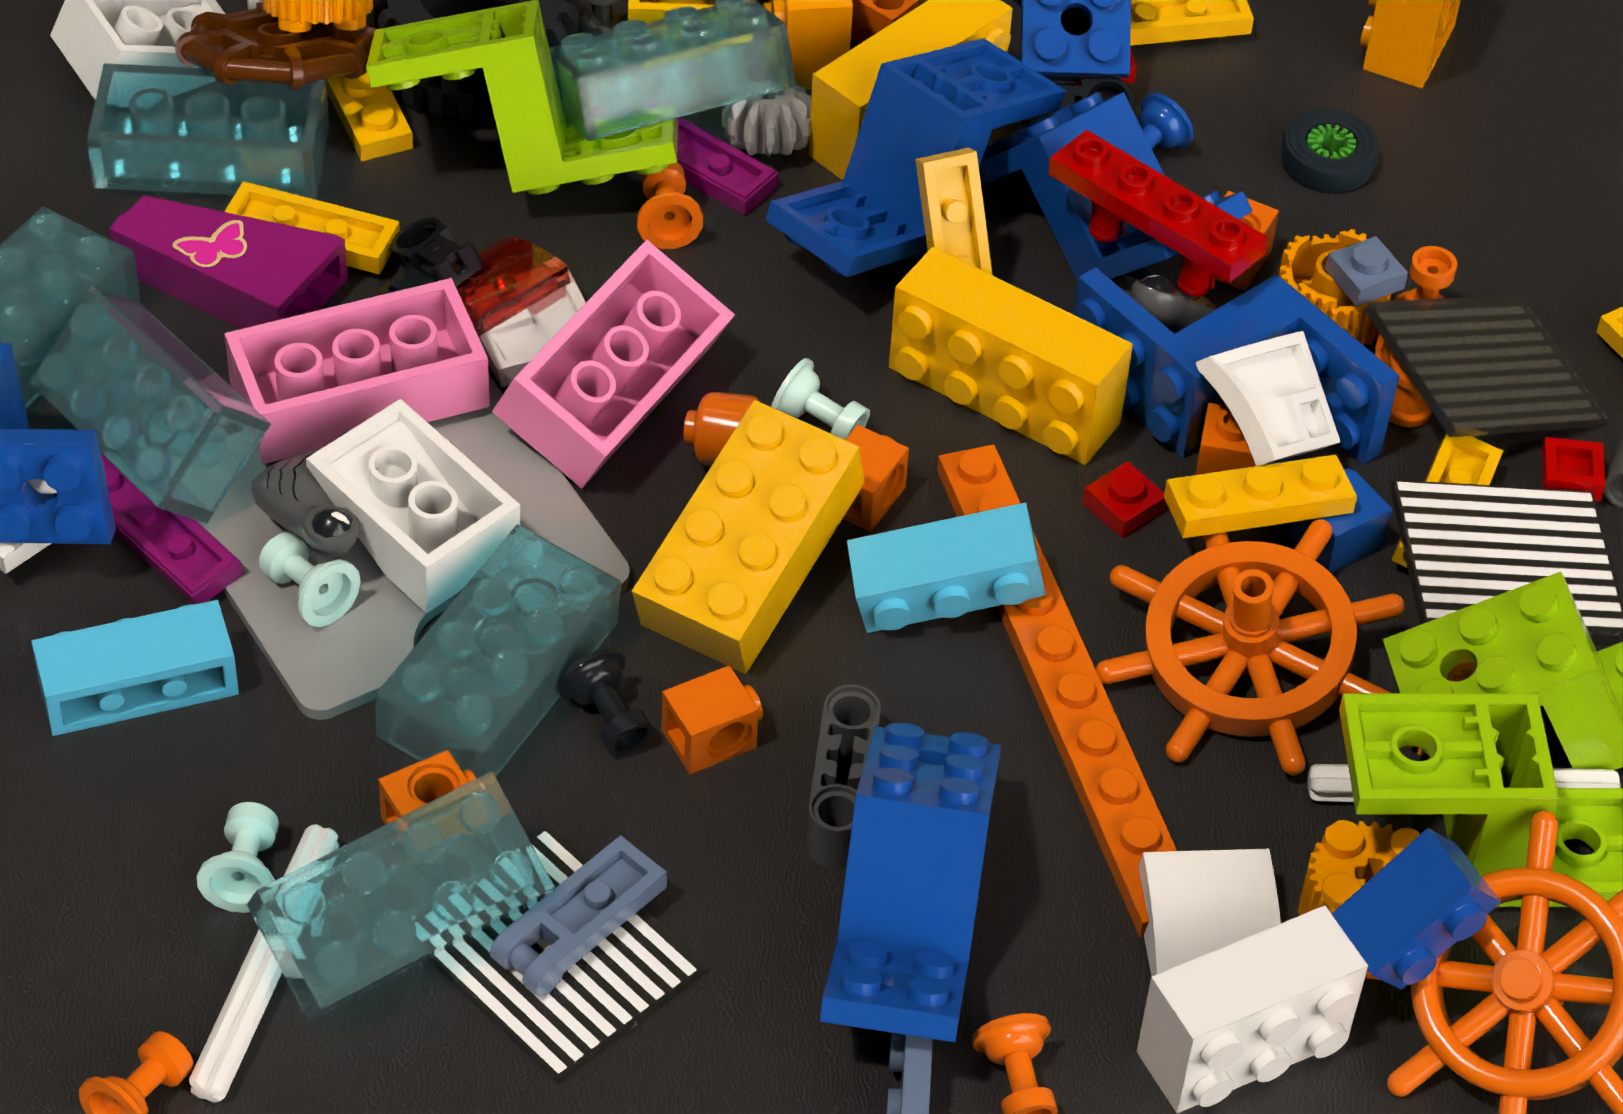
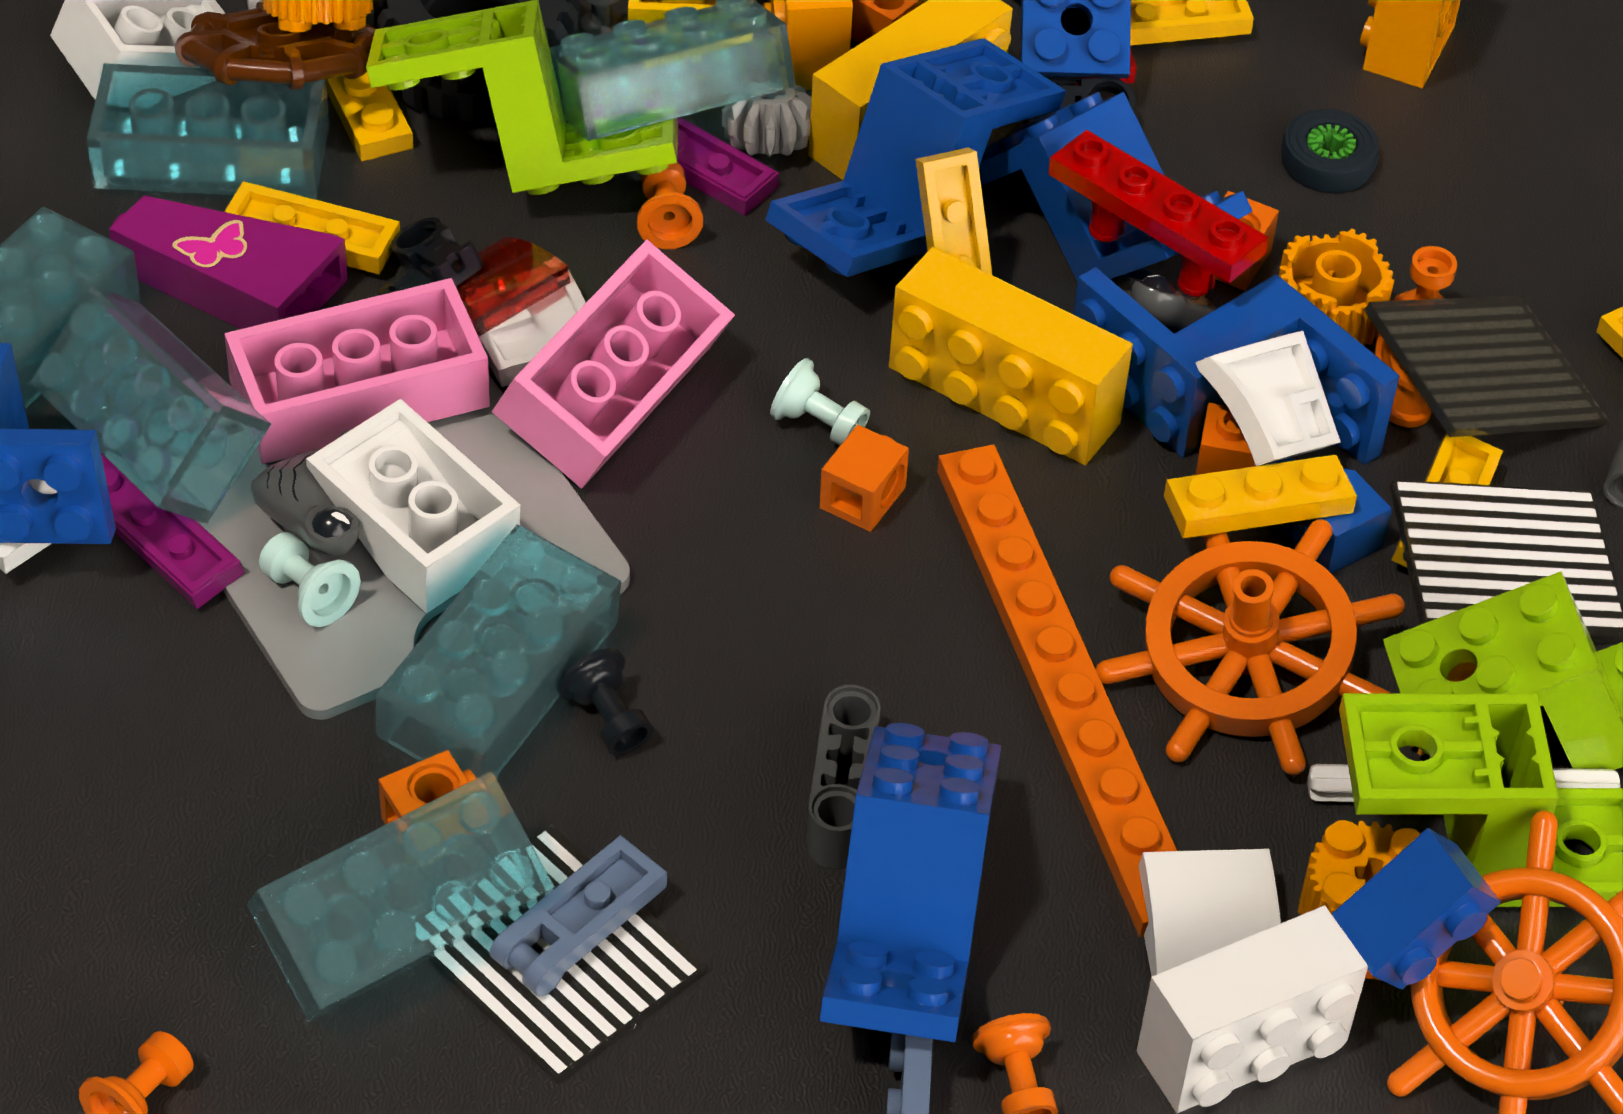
(135, 667): medium azure brick -> none
(236, 875): light aqua piece -> none
(250, 992): white axle -> none
(711, 719): orange brick -> none
(714, 423): orange head -> none
(749, 536): yellow brick -> none
(946, 568): medium azure brick -> none
(1124, 499): red plate -> none
(1165, 122): blue piece -> none
(1366, 271): sand blue plate -> none
(1573, 465): red plate -> none

